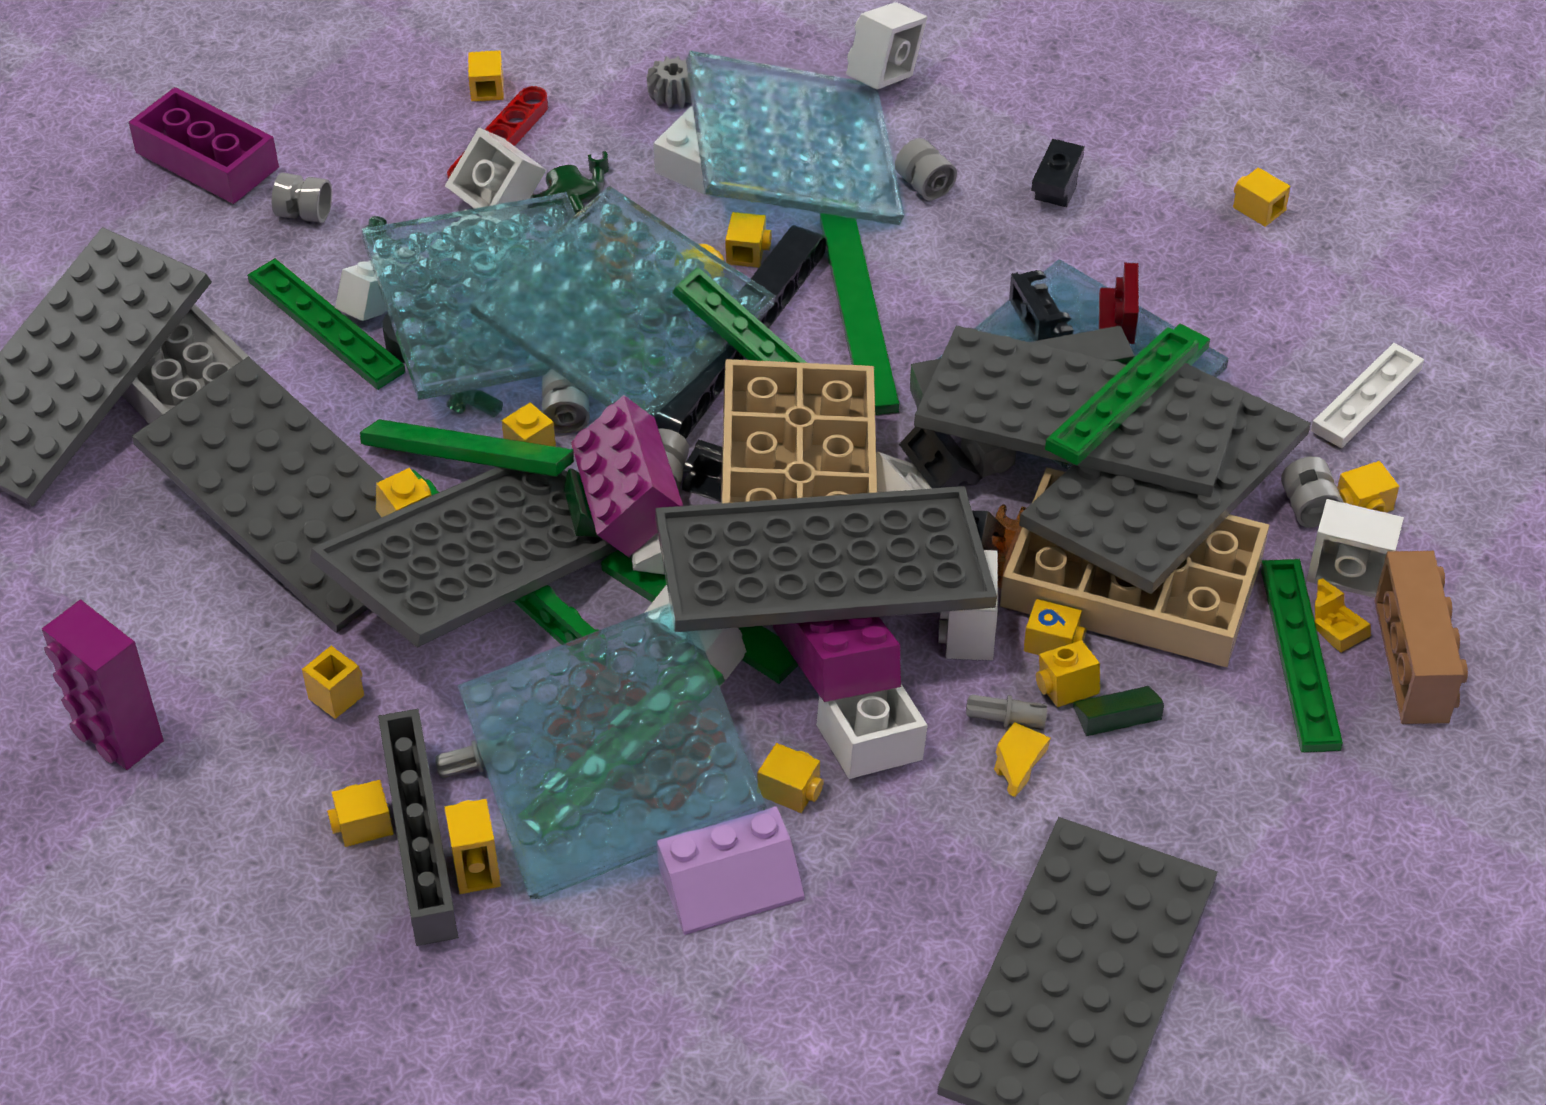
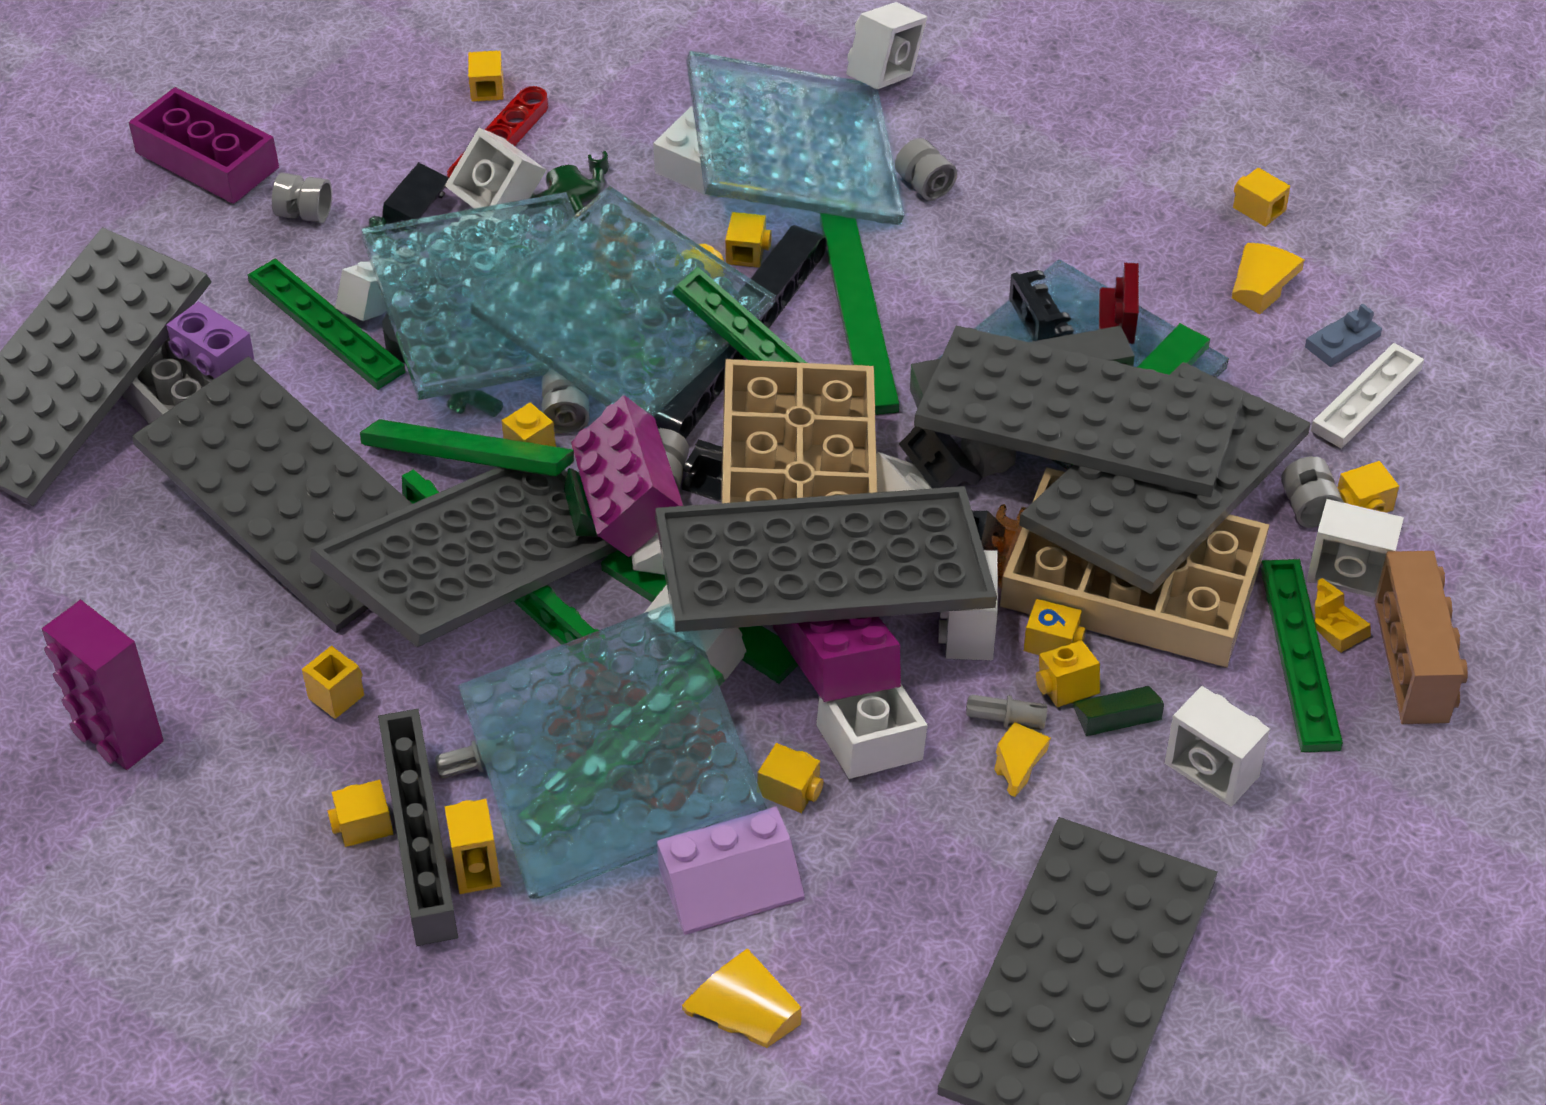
(208, 340): none -> medium lavender brick
(399, 492): yellow brick -> none
(414, 194): none -> black hinge
(669, 82): light grey gear -> none
(746, 1001): none -> yellow slope
(1058, 173): black brick -> none
(1121, 396): green tile -> none
(1216, 745): none -> white brick
(1263, 274): none -> yellow slope
(1344, 336): none -> sand blue plate

